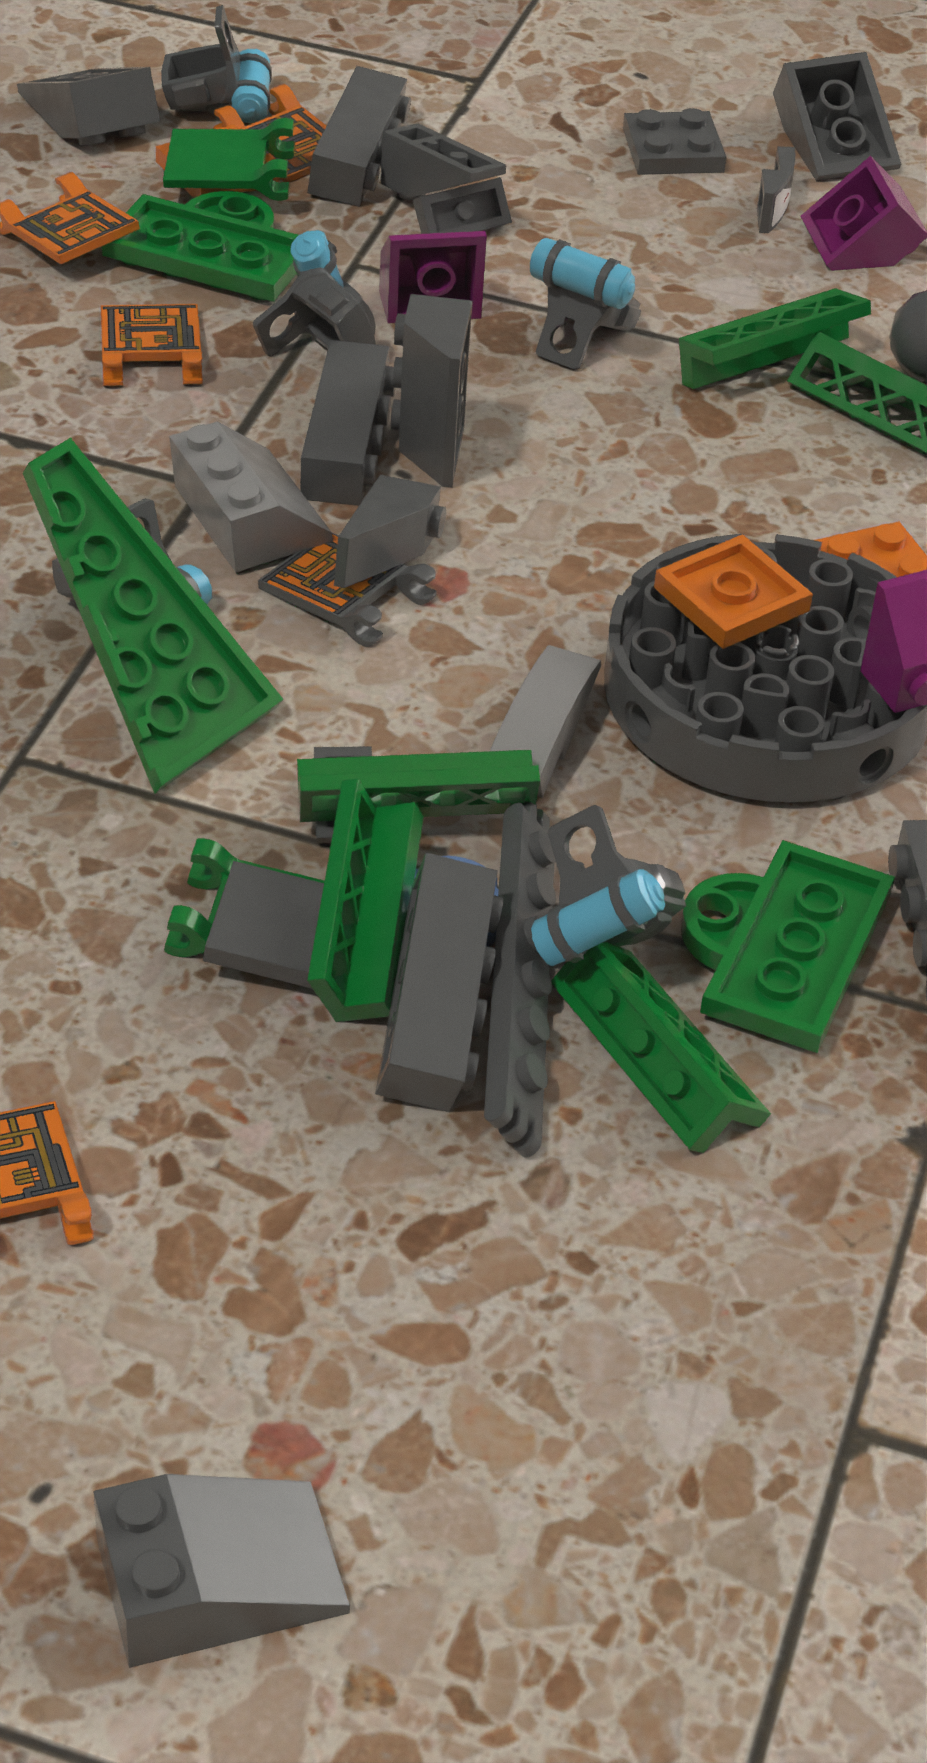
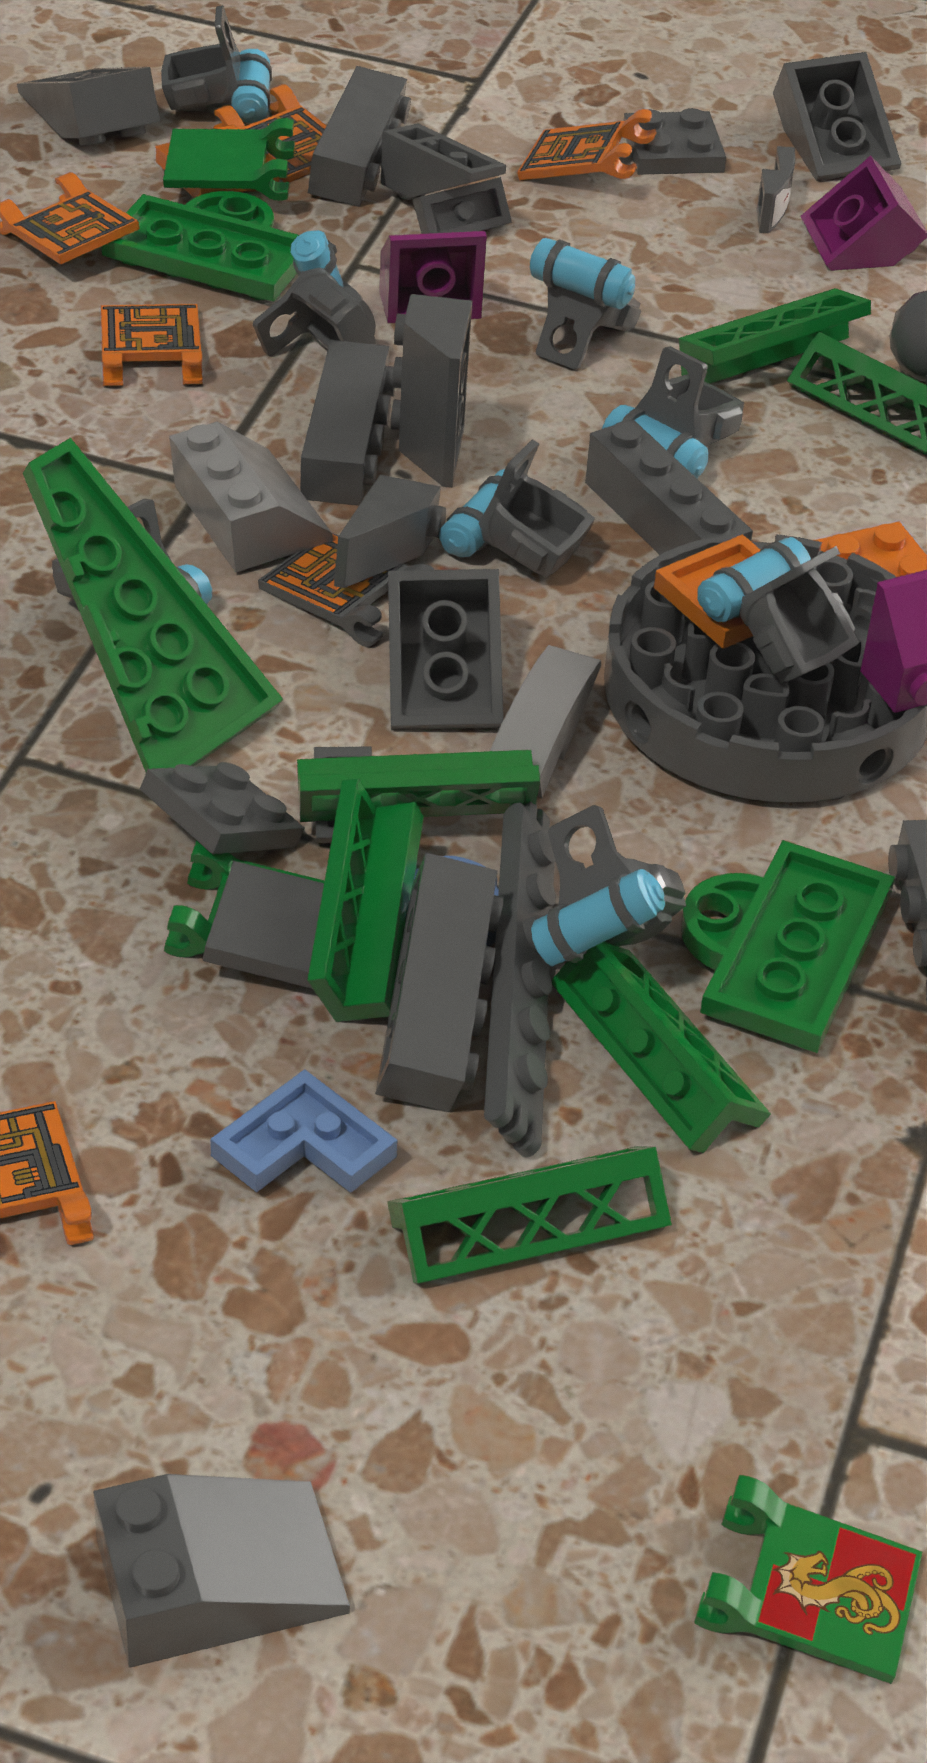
(222, 808): none -> dark grey plate
(305, 1122): none -> medium blue plate
(445, 649): none -> dark grey slope
(520, 518): none -> dark grey piece
(524, 1187): none -> green fence
(587, 149): none -> flag
(655, 490): none -> dark grey brick
(683, 411): none -> dark grey piece
(784, 605): none -> dark grey piece
(814, 1585): none -> flag

